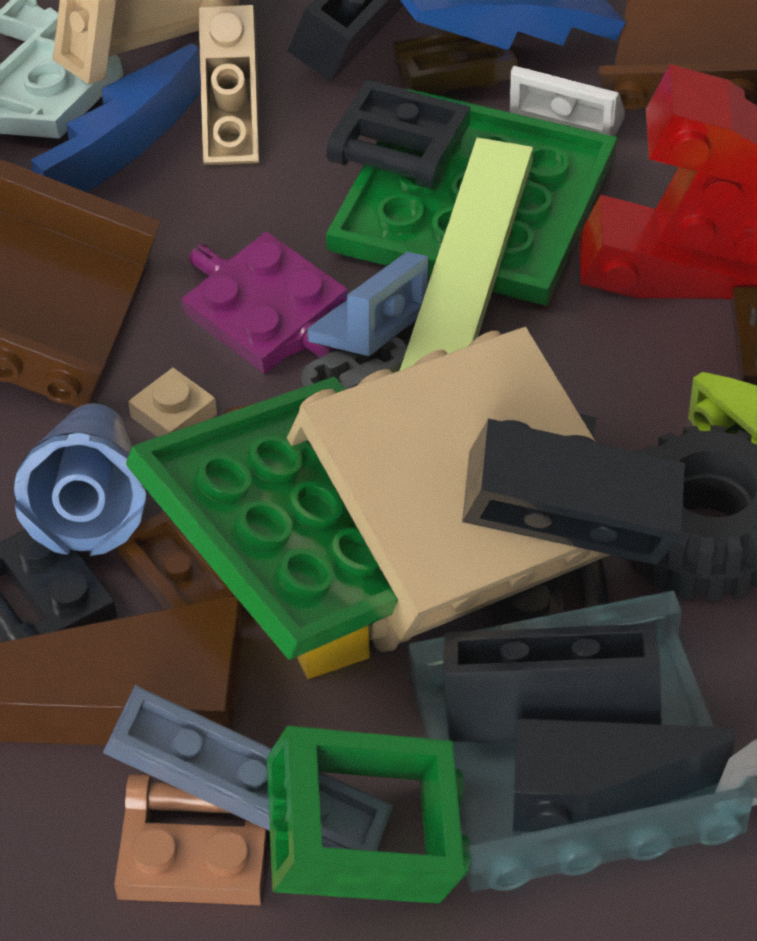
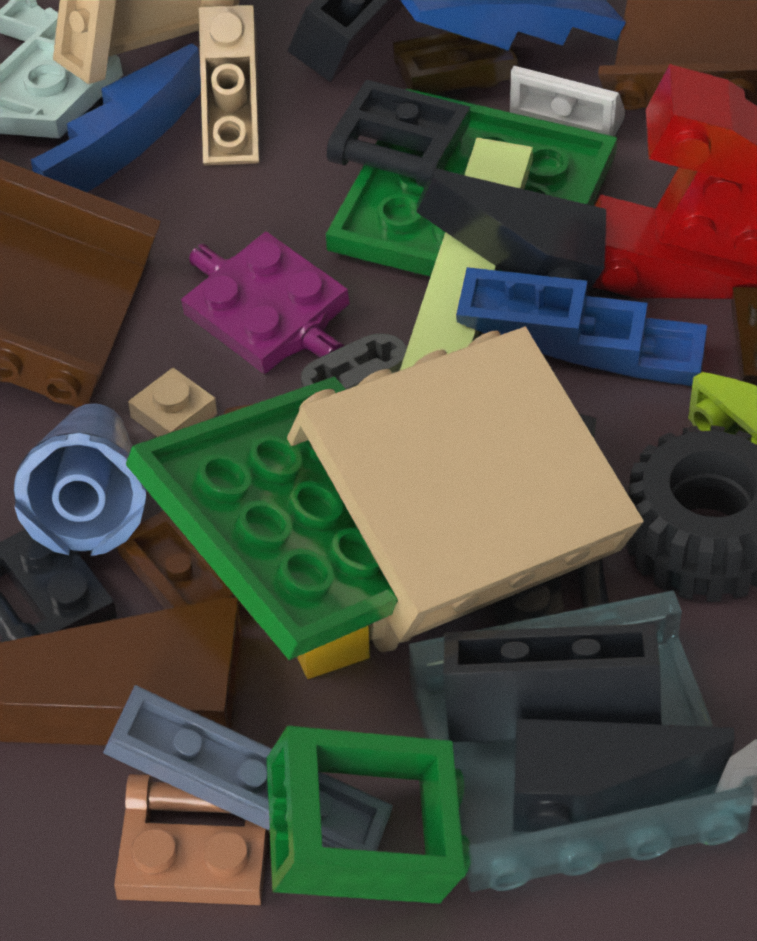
(376, 308): medium blue panel -> none
(518, 226): none -> black slope
(574, 491): black brick -> none
(581, 327): none -> blue slope

